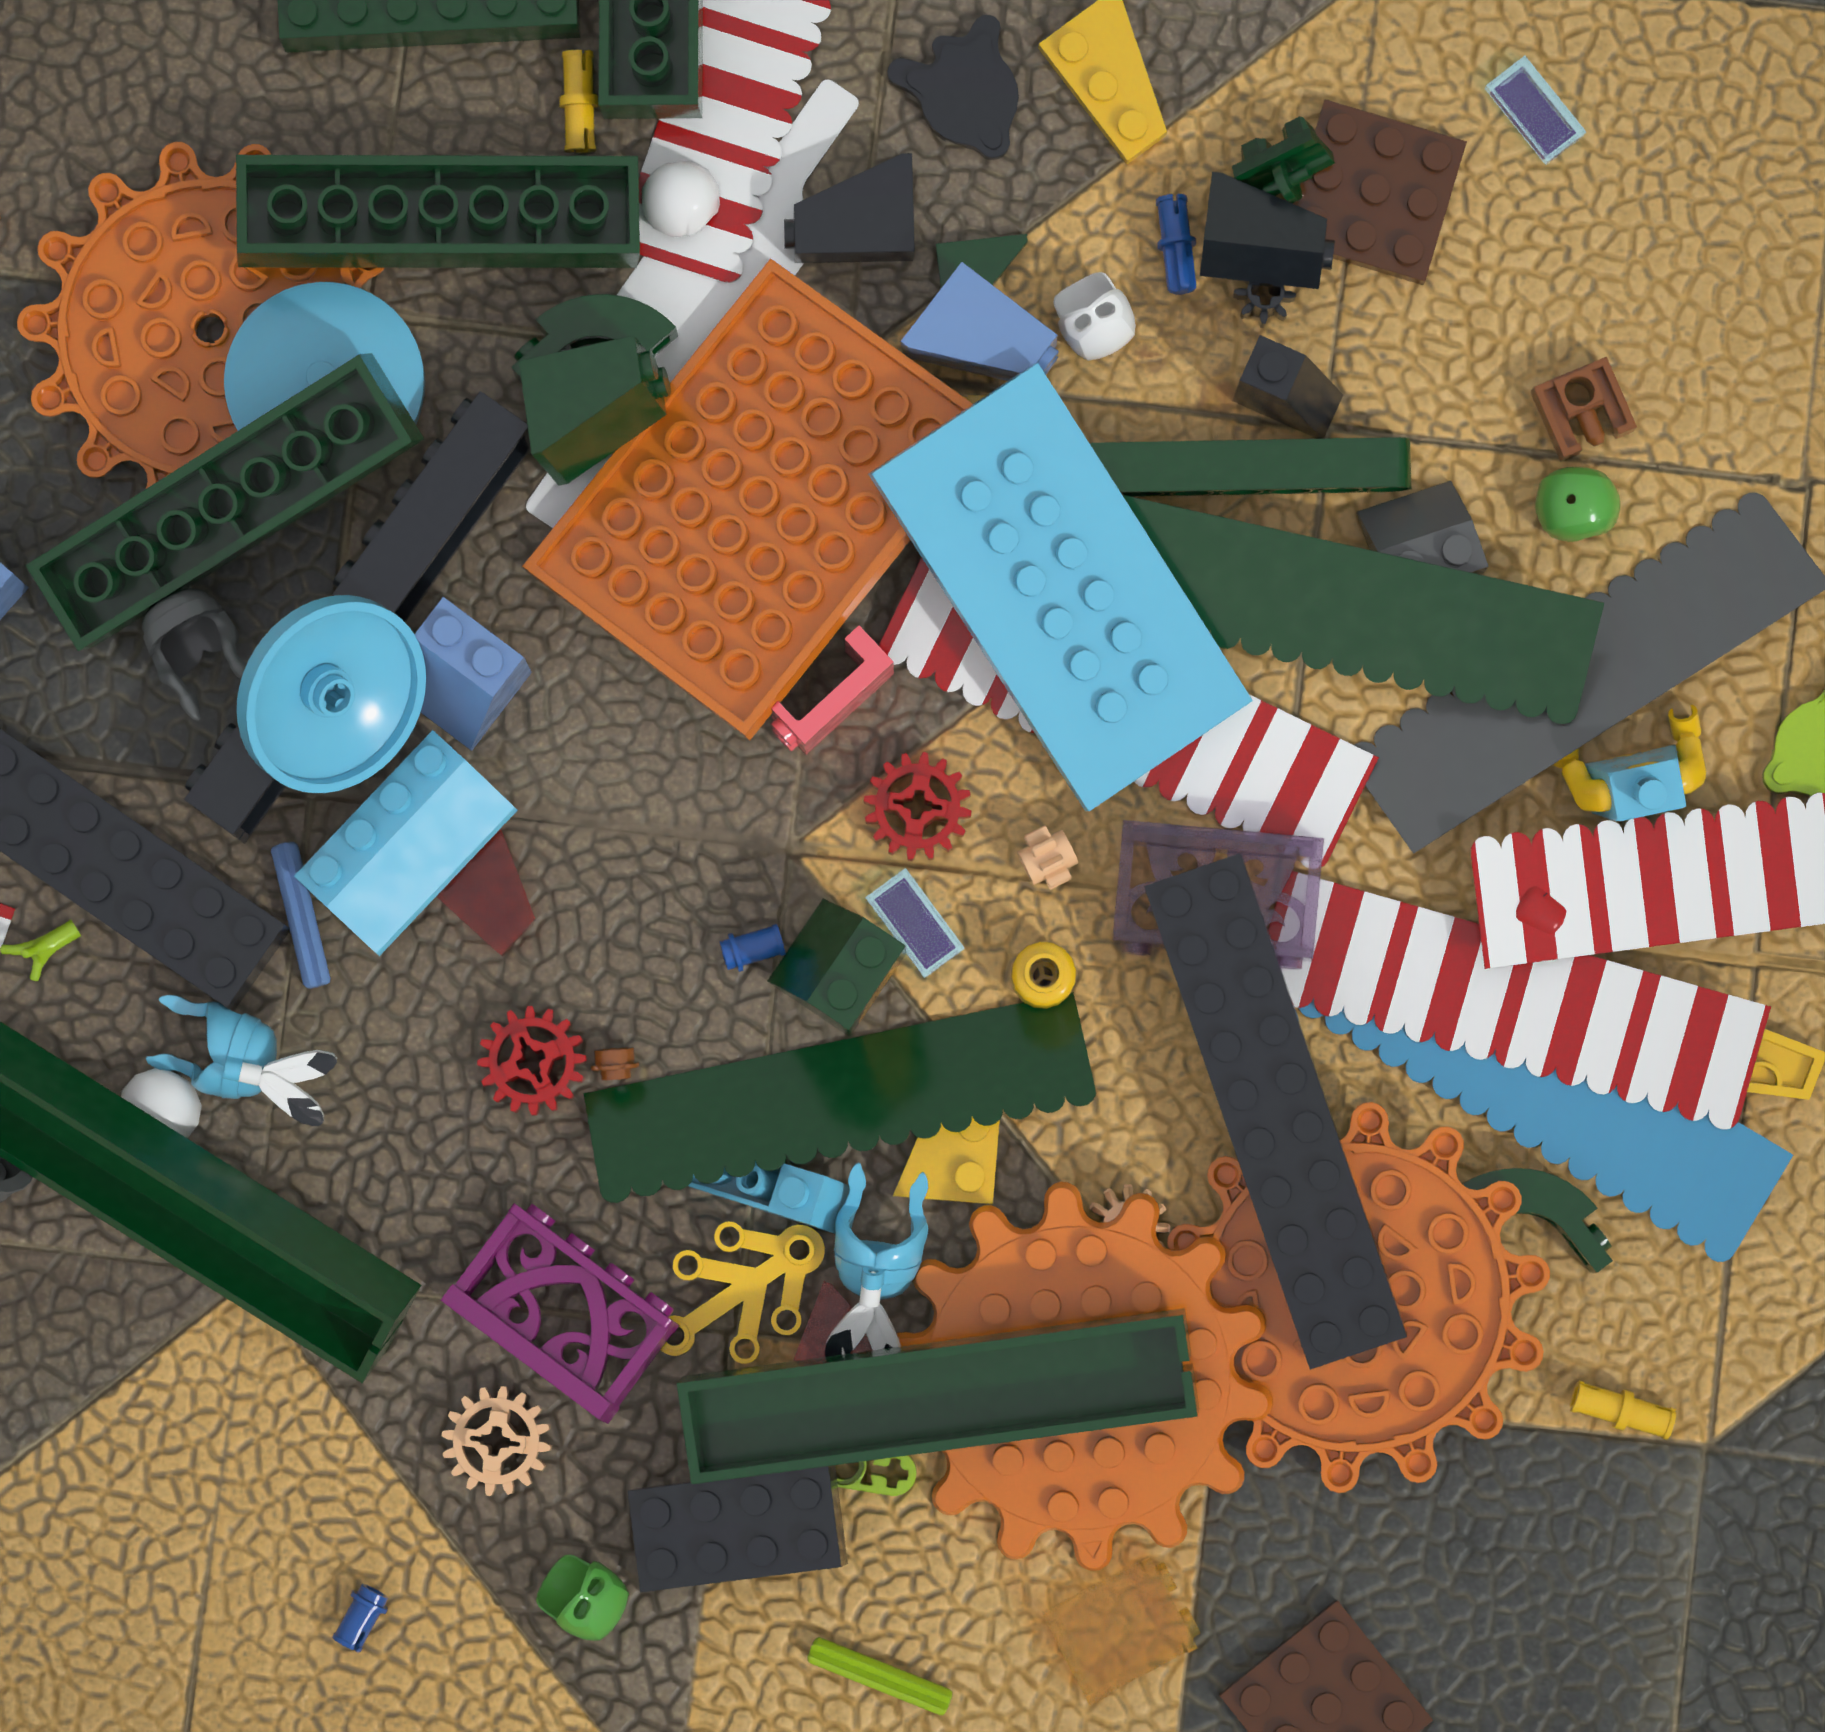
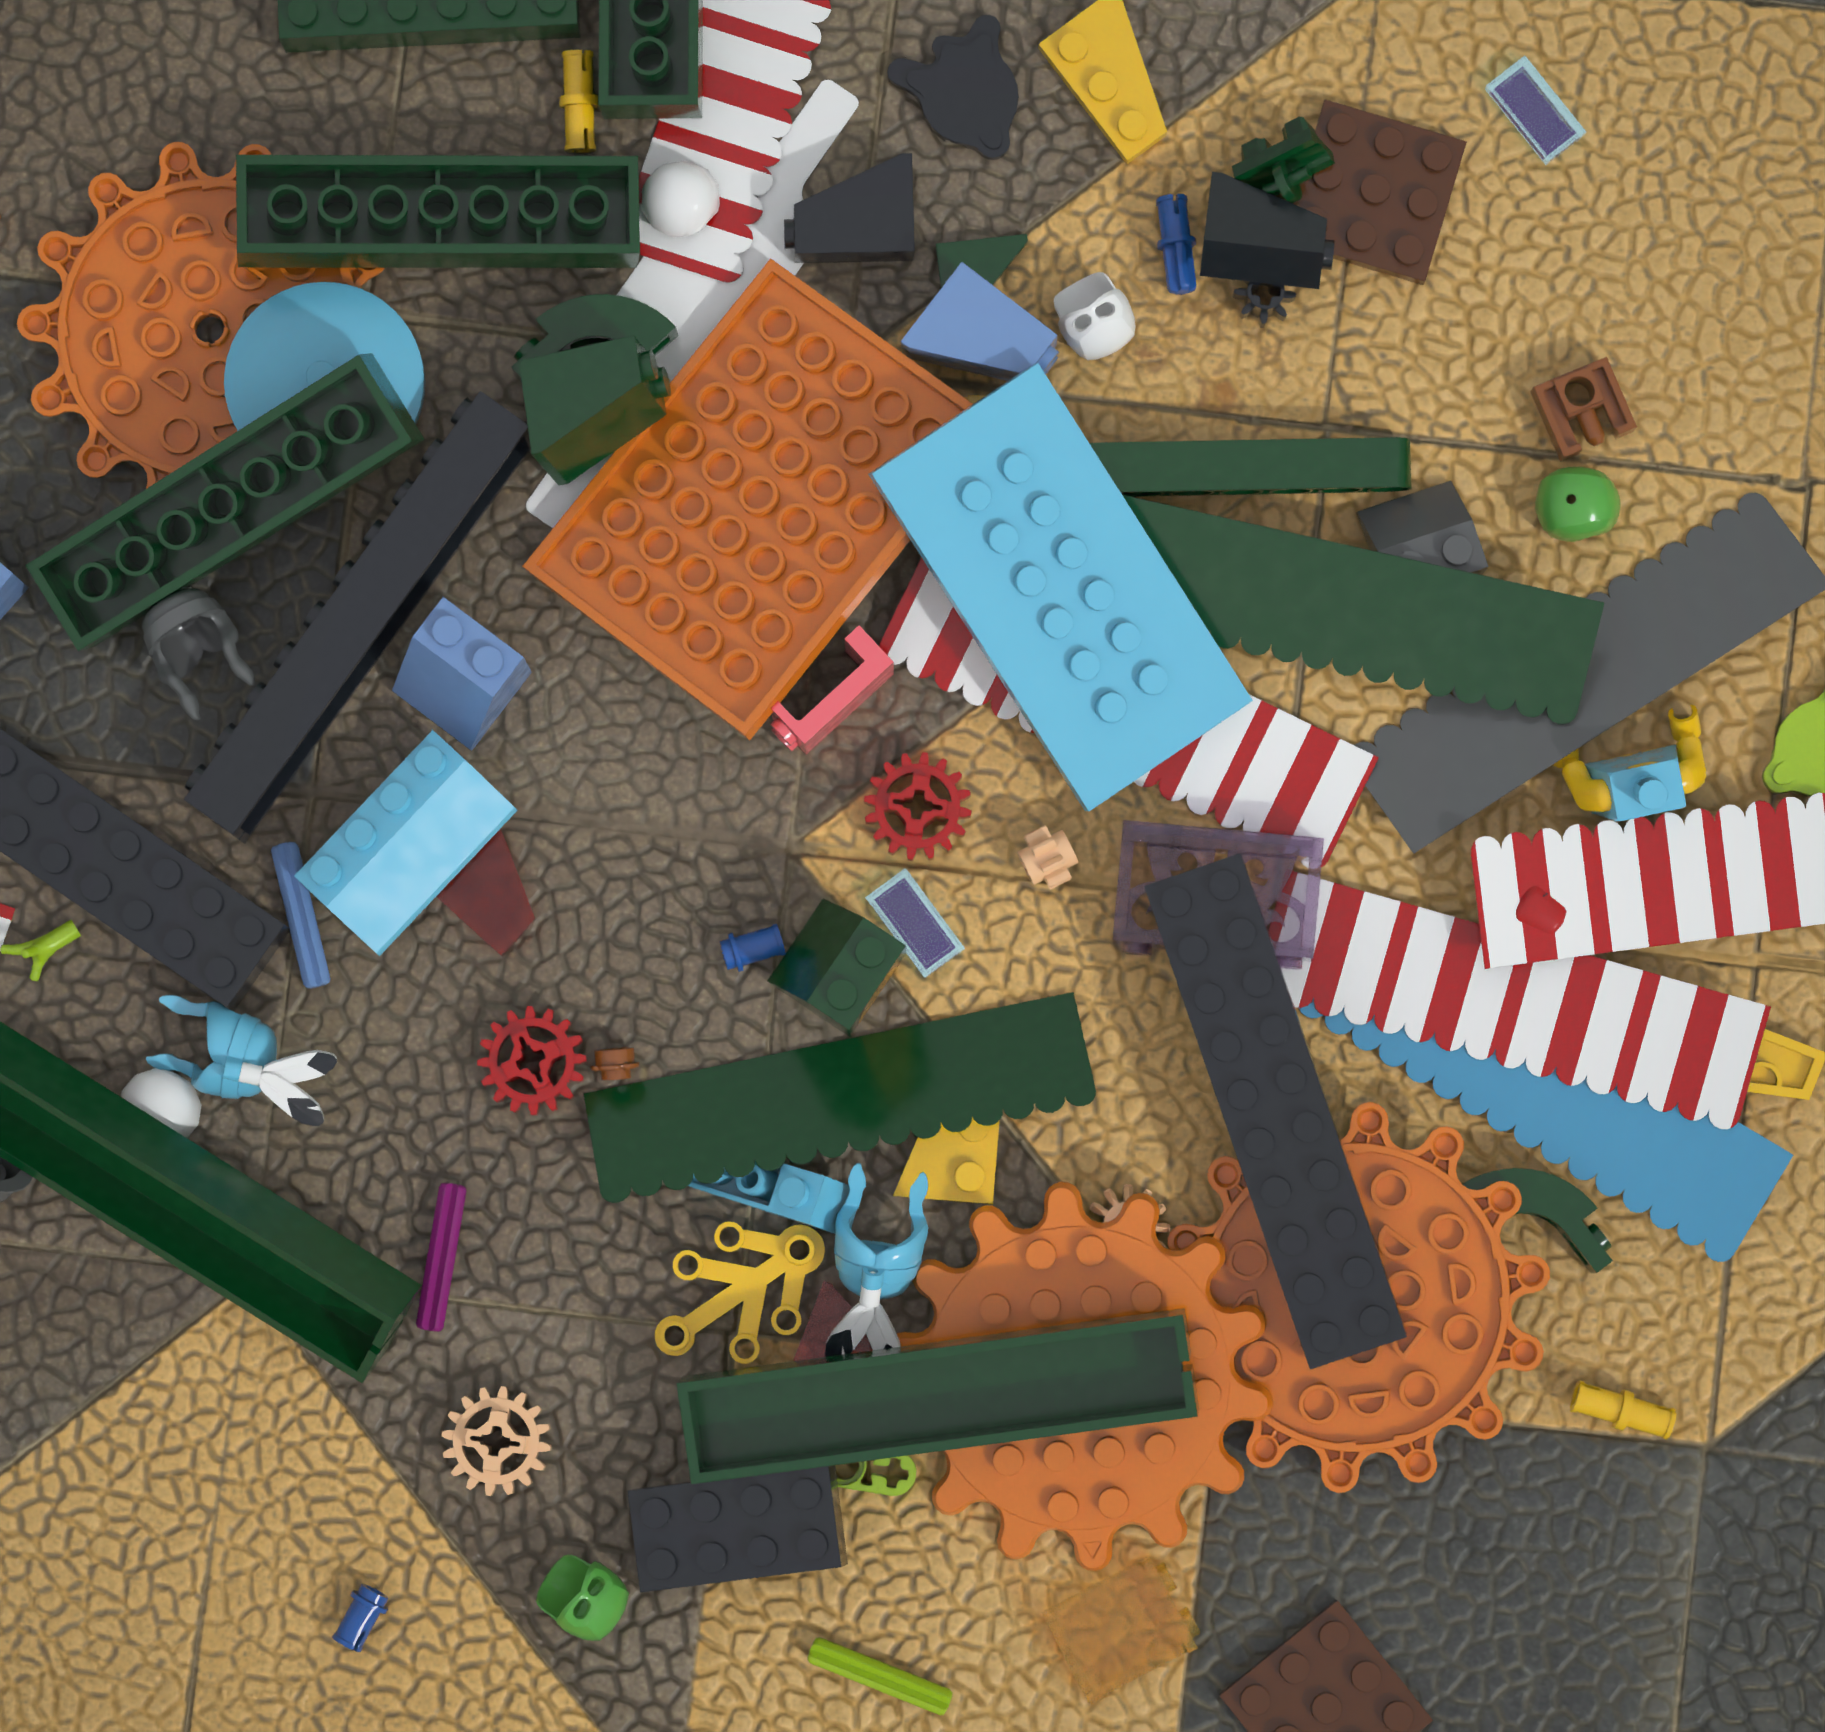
(331, 694): medium azure dish -> none
(441, 1257): none -> magenta axle
(493, 1308): magenta fence -> none
(1041, 956): yellow head -> none
(1288, 388): black slope -> none

